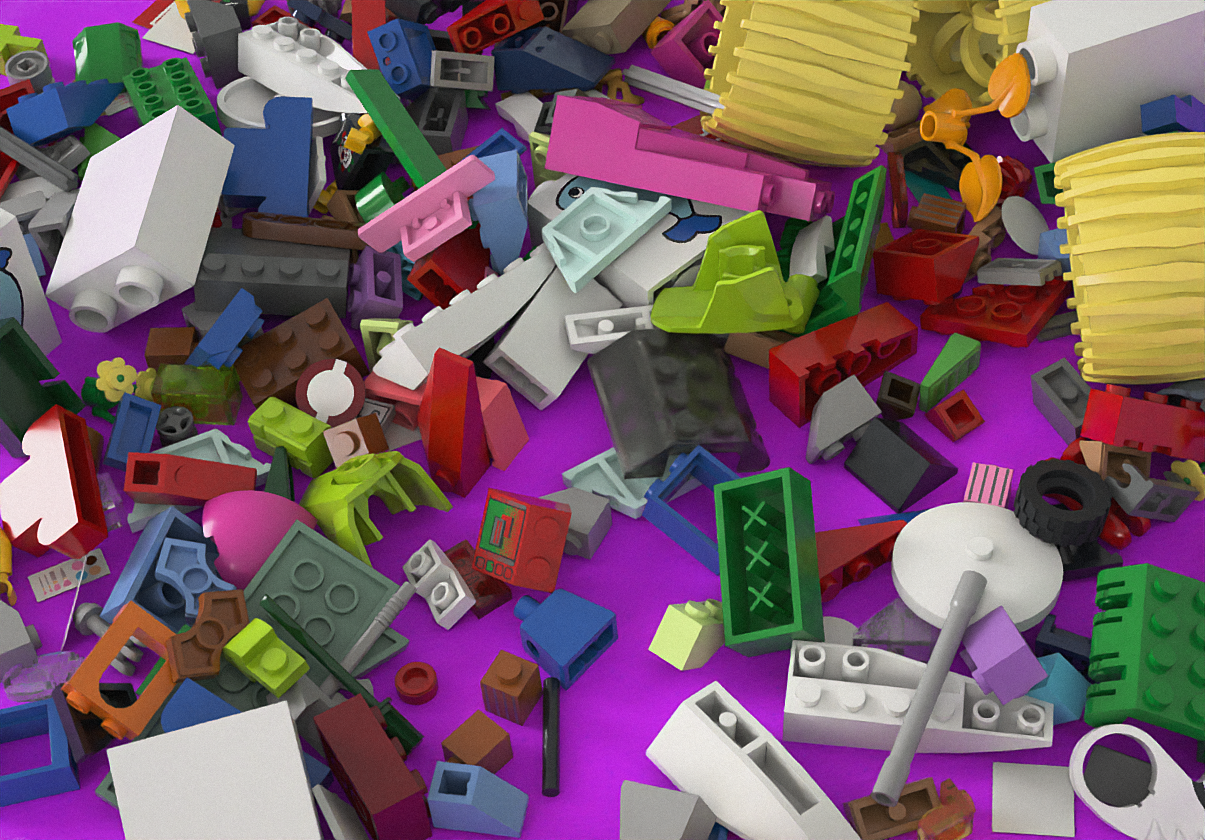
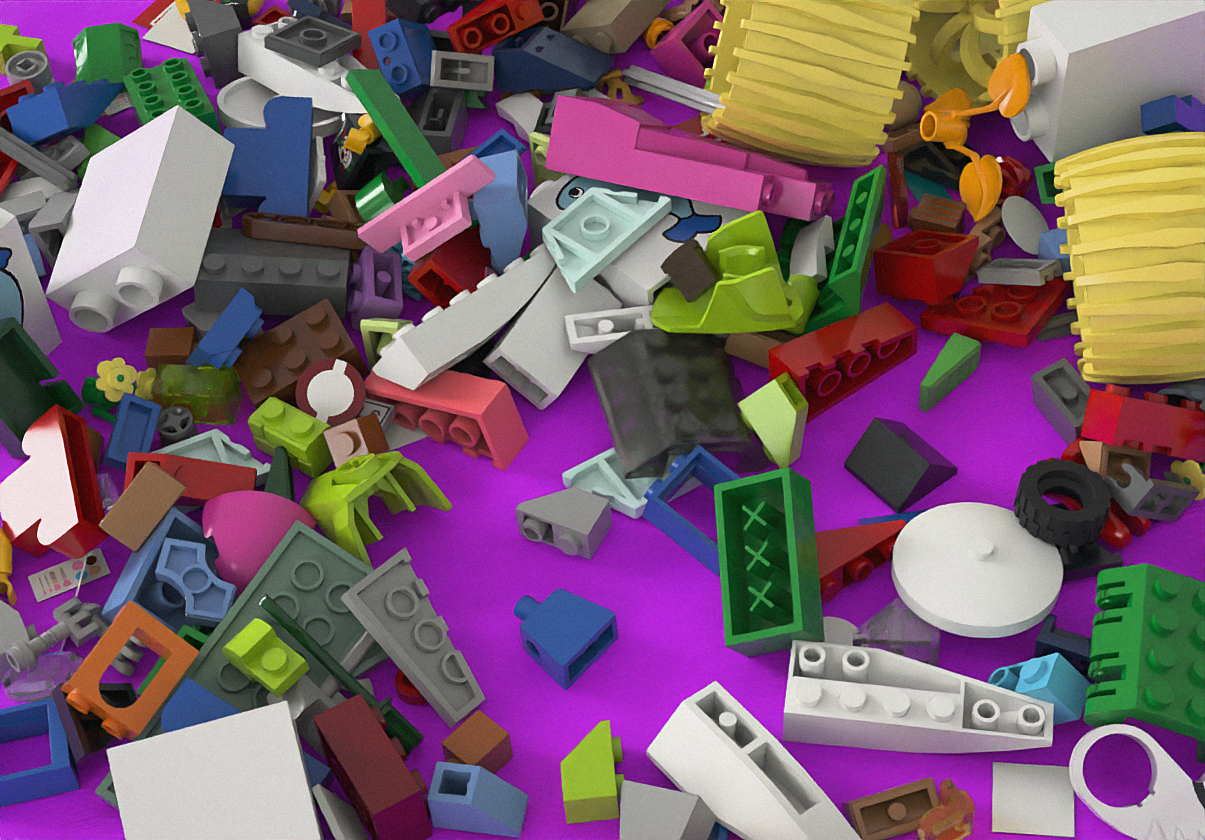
(23, 655): none -> light grey hinge
(142, 506): none -> medium nougat slope
(199, 650): dark orange tile -> none
(313, 41): none -> dark grey tile
(404, 623): none -> light grey wing
(439, 584): white slope -> none
(453, 424): red wedge -> none
(487, 590): clear red tile -> none
(511, 687): dark orange brick -> none
(522, 539): red slope -> none
(551, 738): black bar -> none
(589, 777): none -> lime slope
(690, 633): yellowish green slope -> none
(691, 270): none -> dark brown tile
(778, 418): none -> lime slope
(839, 416): light grey slope -> none
(897, 397): dark brown slope -> none
(897, 765): light grey piece -> none
(955, 416): red slope -> none
(989, 485): bright pink brick -> none
(1000, 657): medium lavender brick -> none
(1117, 777): dark grey slope -> none

